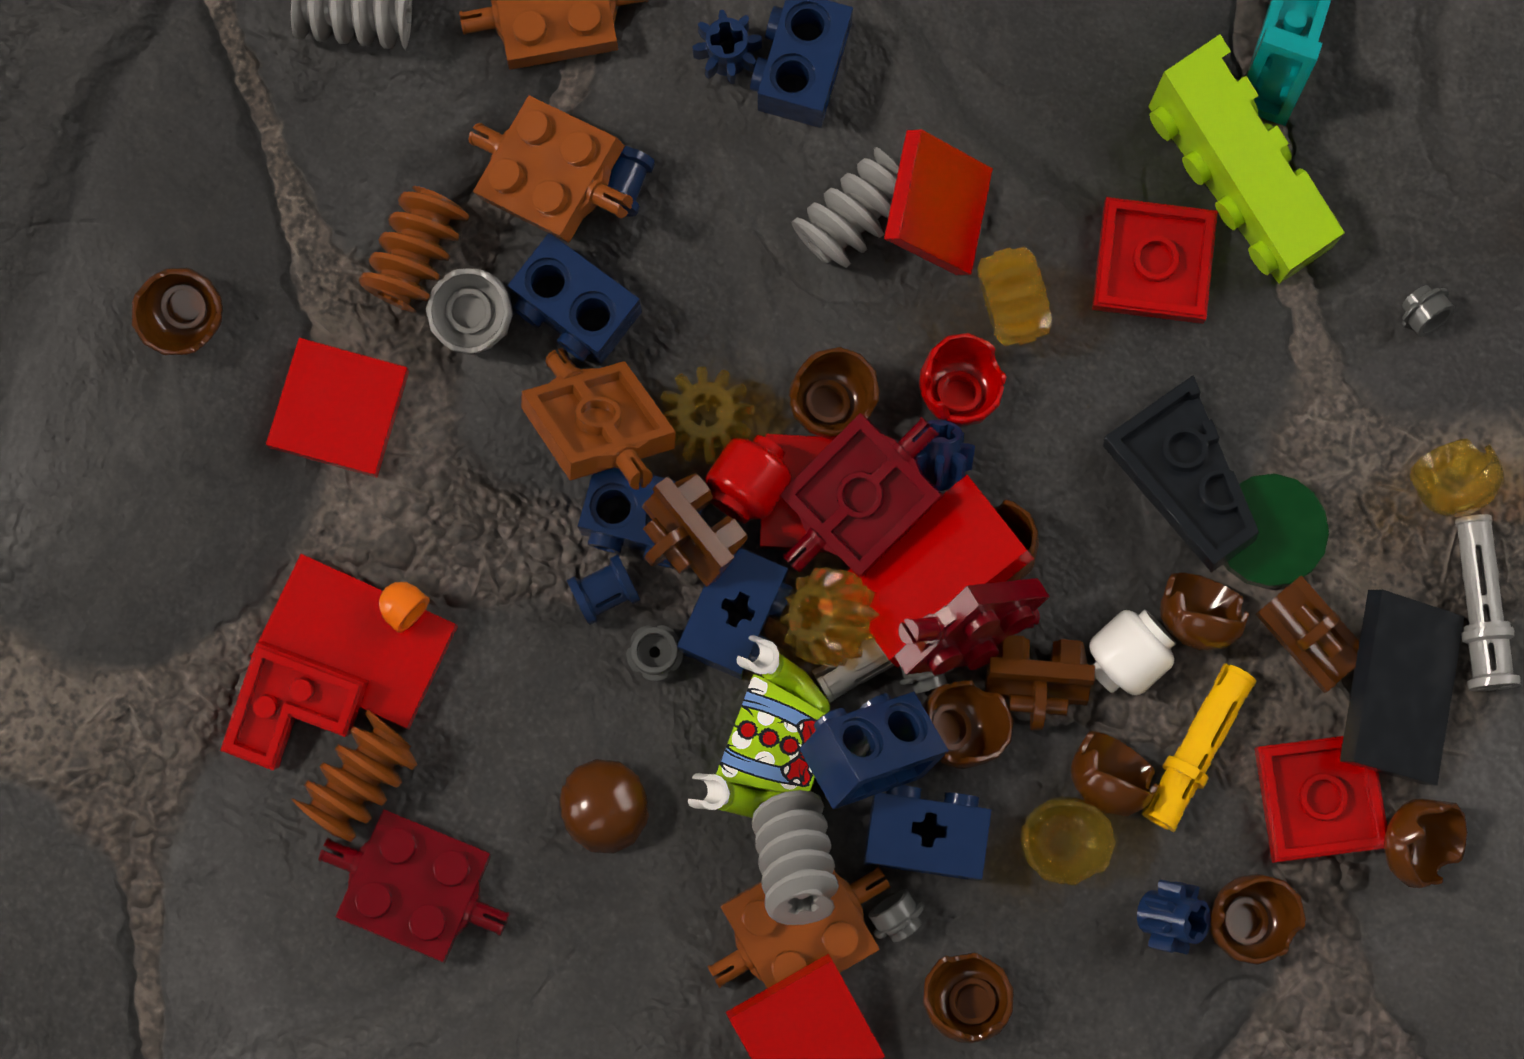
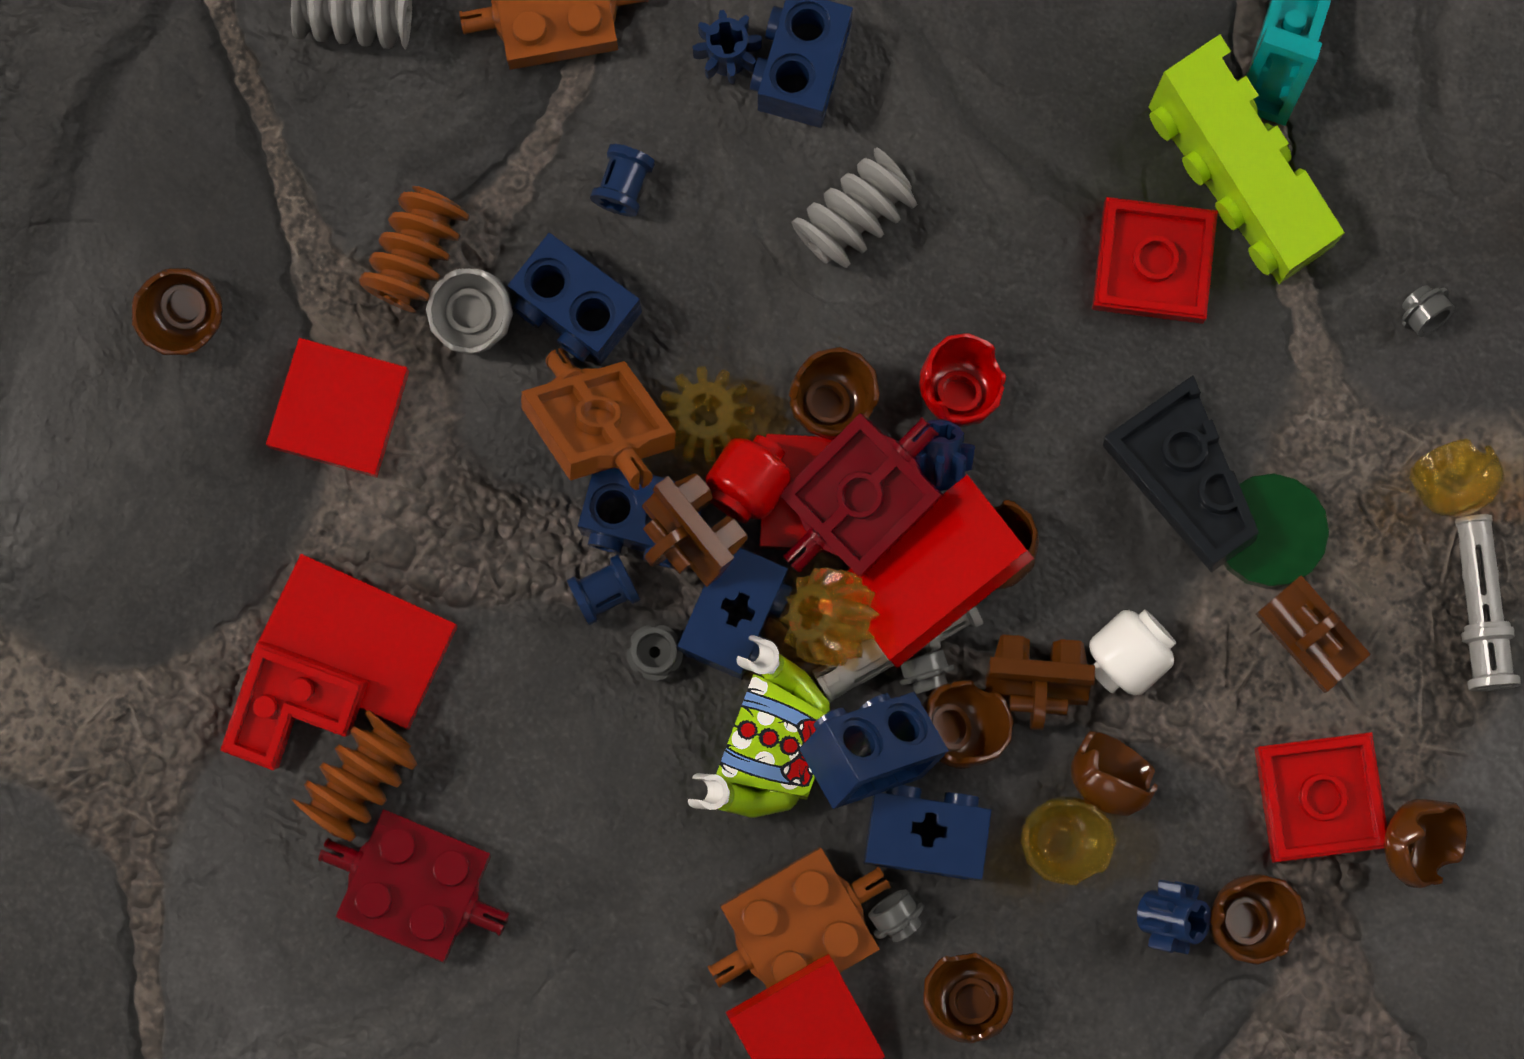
(402, 605): orange hinge -> none
(549, 169): dark orange plate -> none
(604, 806): reddish brown hair -> none
(795, 858): light grey piece -> none
(938, 202): red tile -> none
(970, 626): dark red plate -> none
(1015, 296): clear yellow gear -> none
(1189, 765): yellow pin -> none
(1202, 612): reddish brown hair -> none
(1402, 687): black tile -> none

